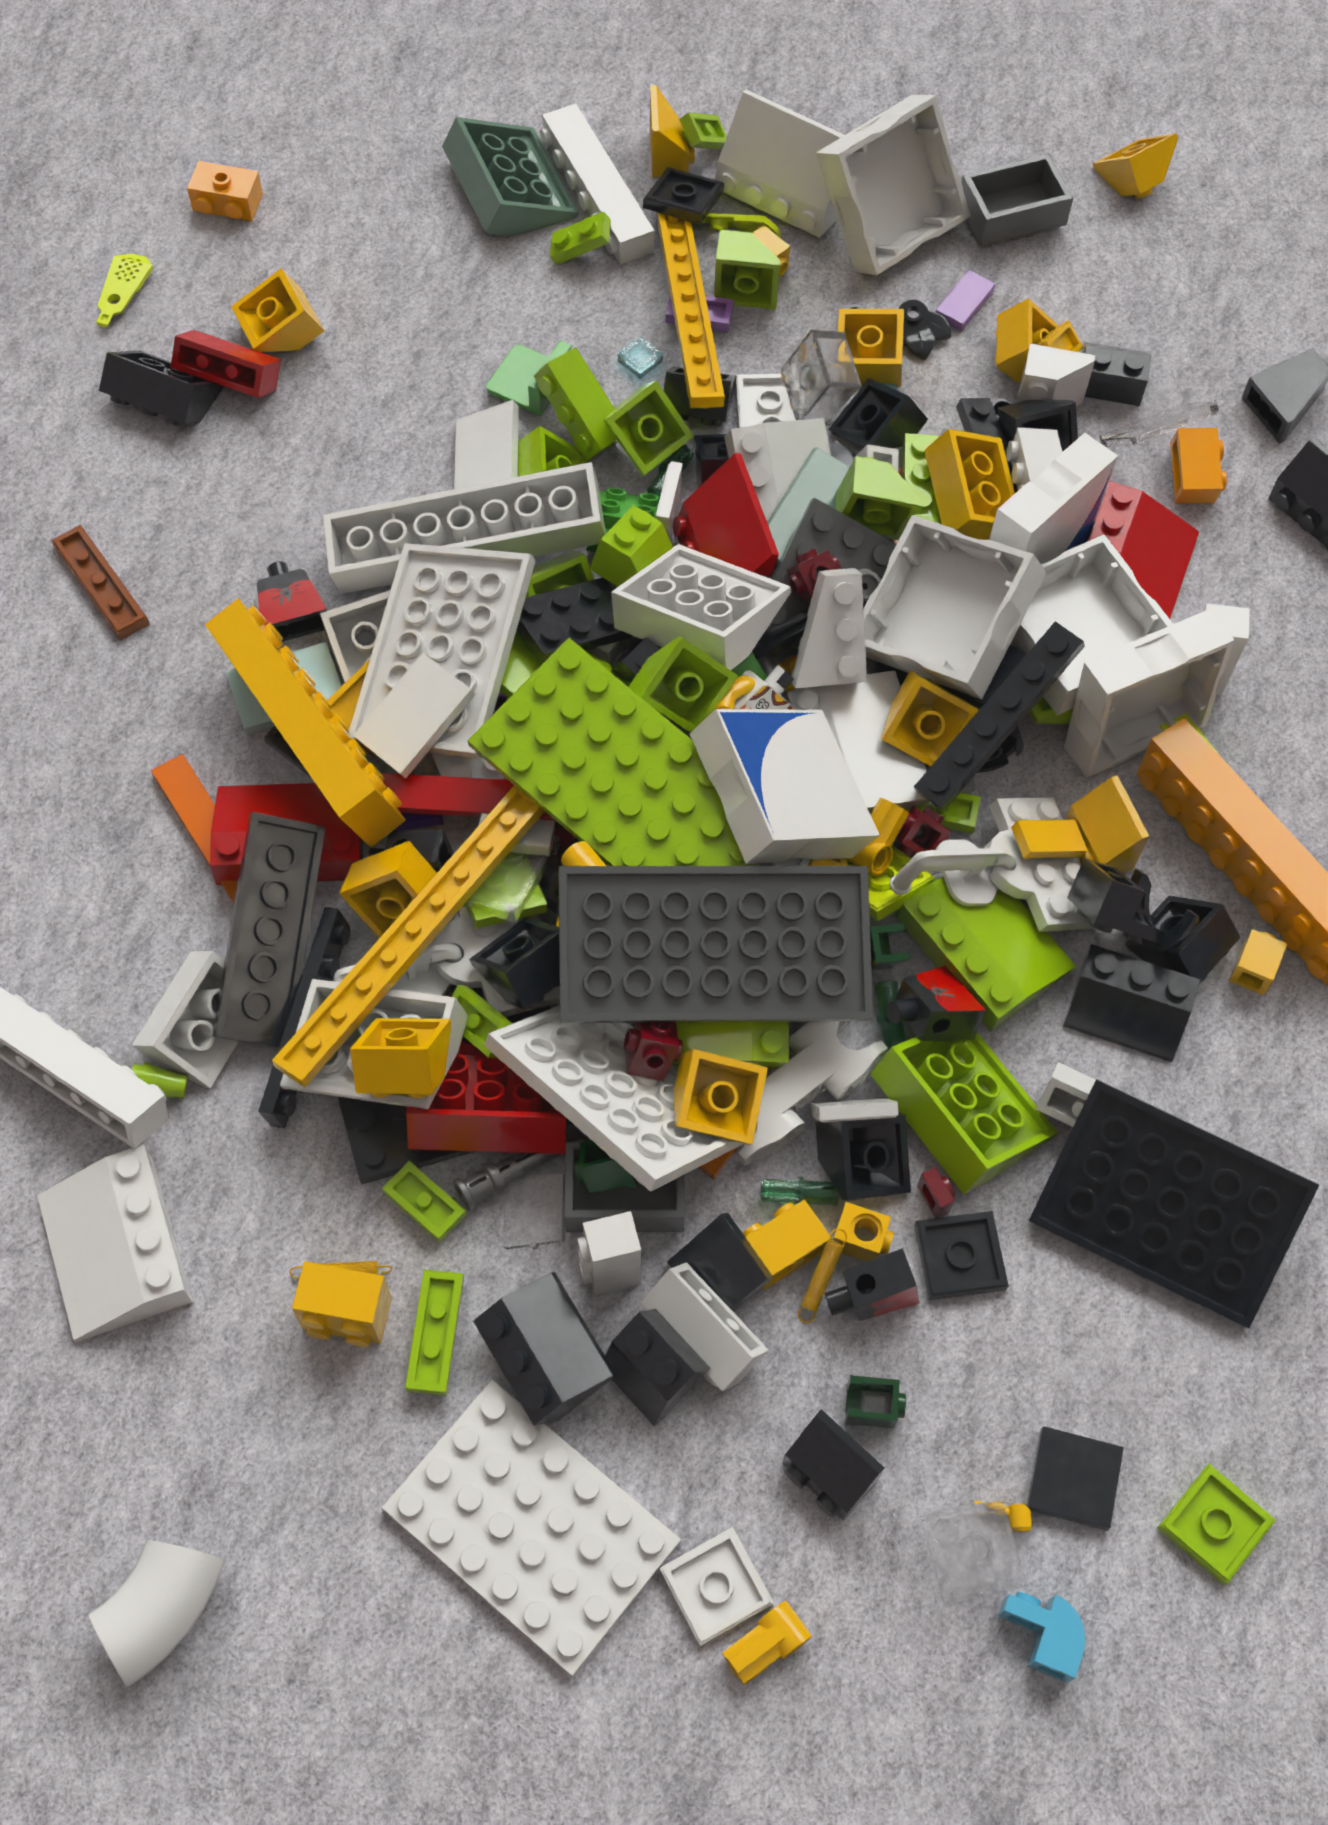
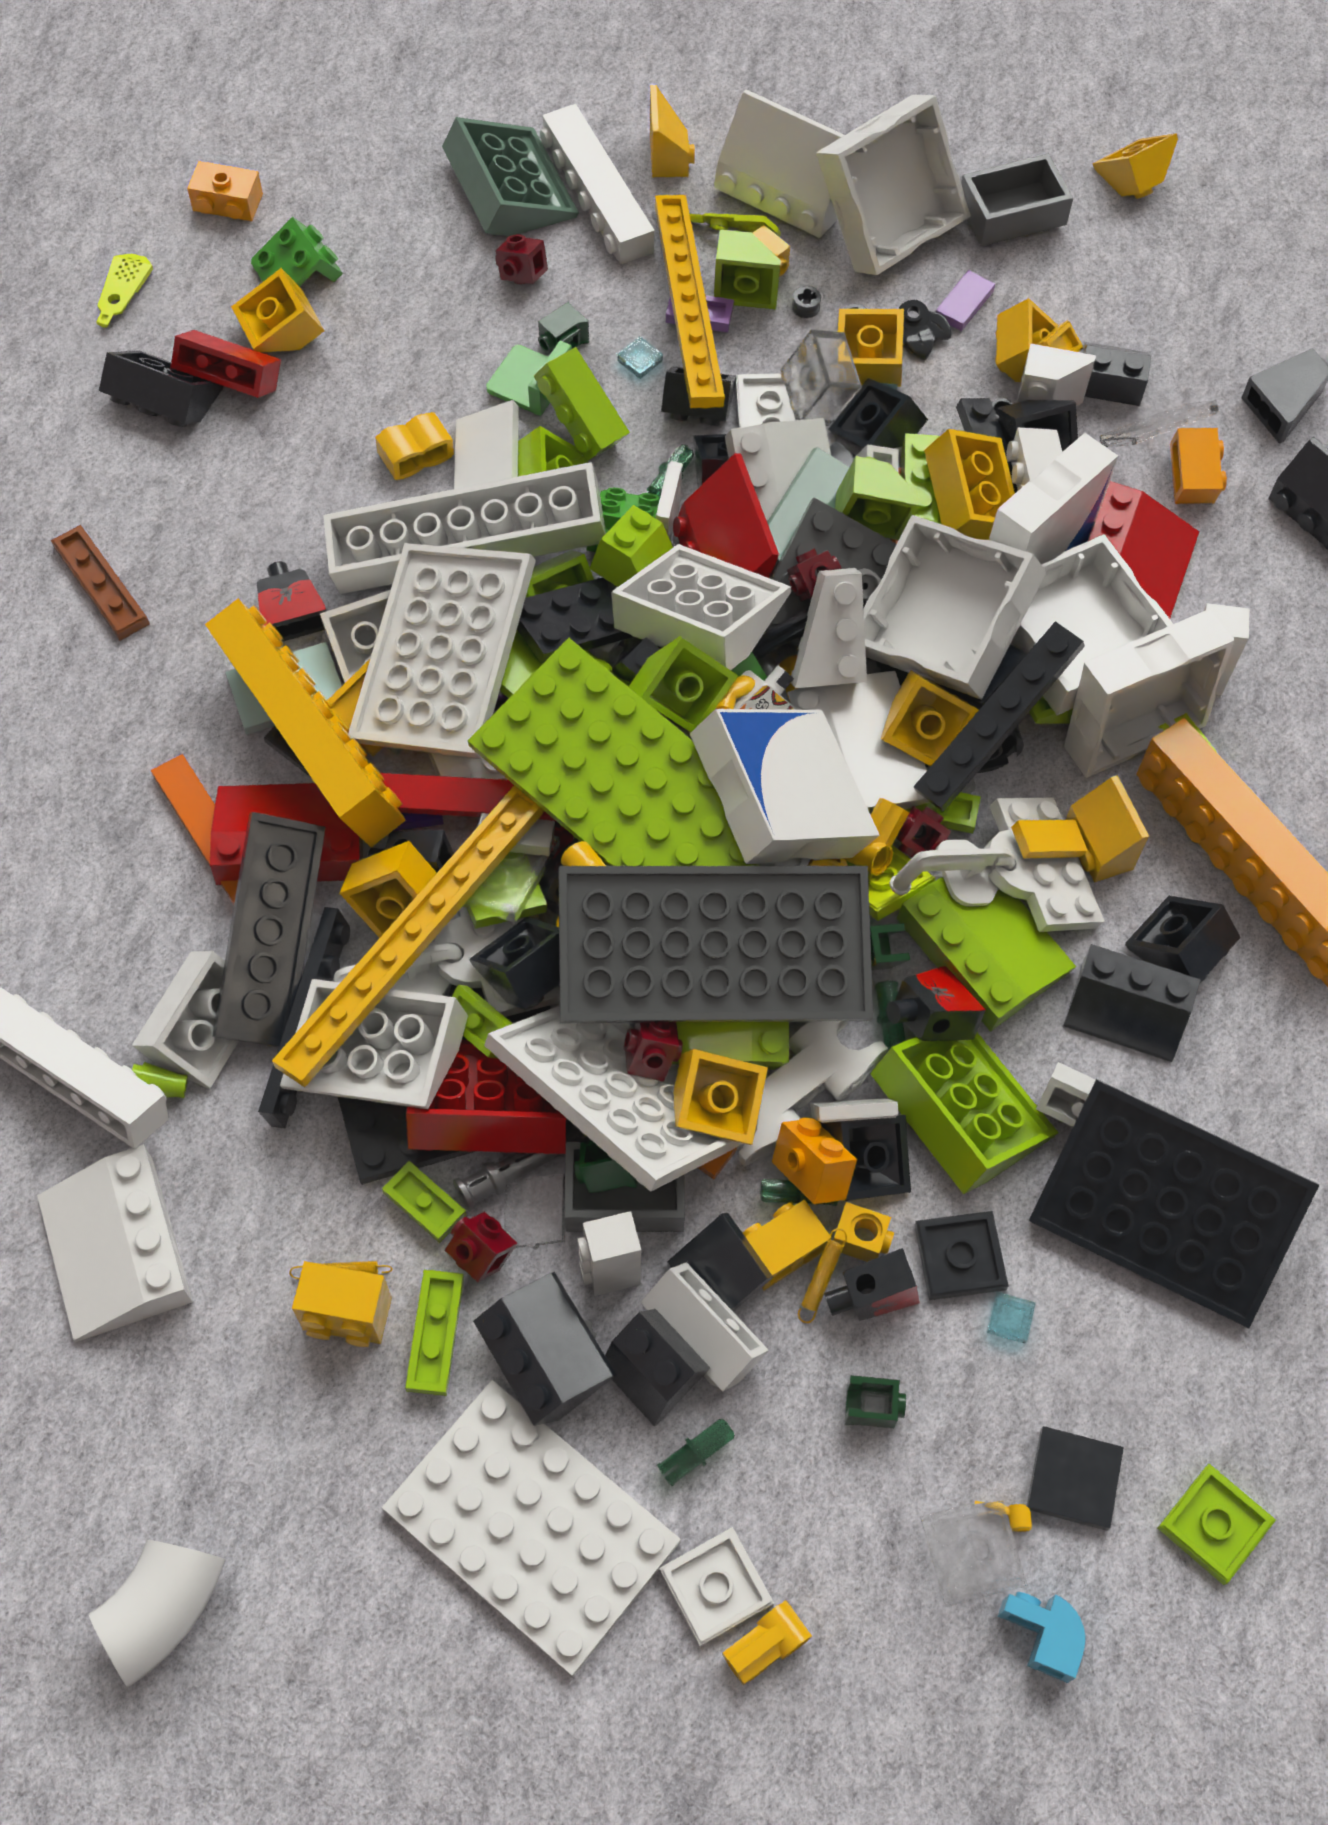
(297, 252): none -> bright green bracket
(401, 1057): yellow slope -> none
(414, 445): none -> yellow brick
(414, 715): white tile -> none
(480, 1246): none -> dark red brick
(521, 259): none -> dark red brick
(564, 325): none -> window
(580, 238): lime plate -> none
(648, 427): lime slope -> none
(683, 195): black tile -> none
(696, 1451): none -> clear green axle
(703, 130): lime plate -> none
(806, 293): none -> black bush
(814, 1160): none -> light orange brick
(831, 1466): black slope -> none
(936, 1192): dark red plate -> none
(1011, 1317): none -> clear light blue tile
(1123, 905): black piece -> none
(1258, 961): yellow brick -> none

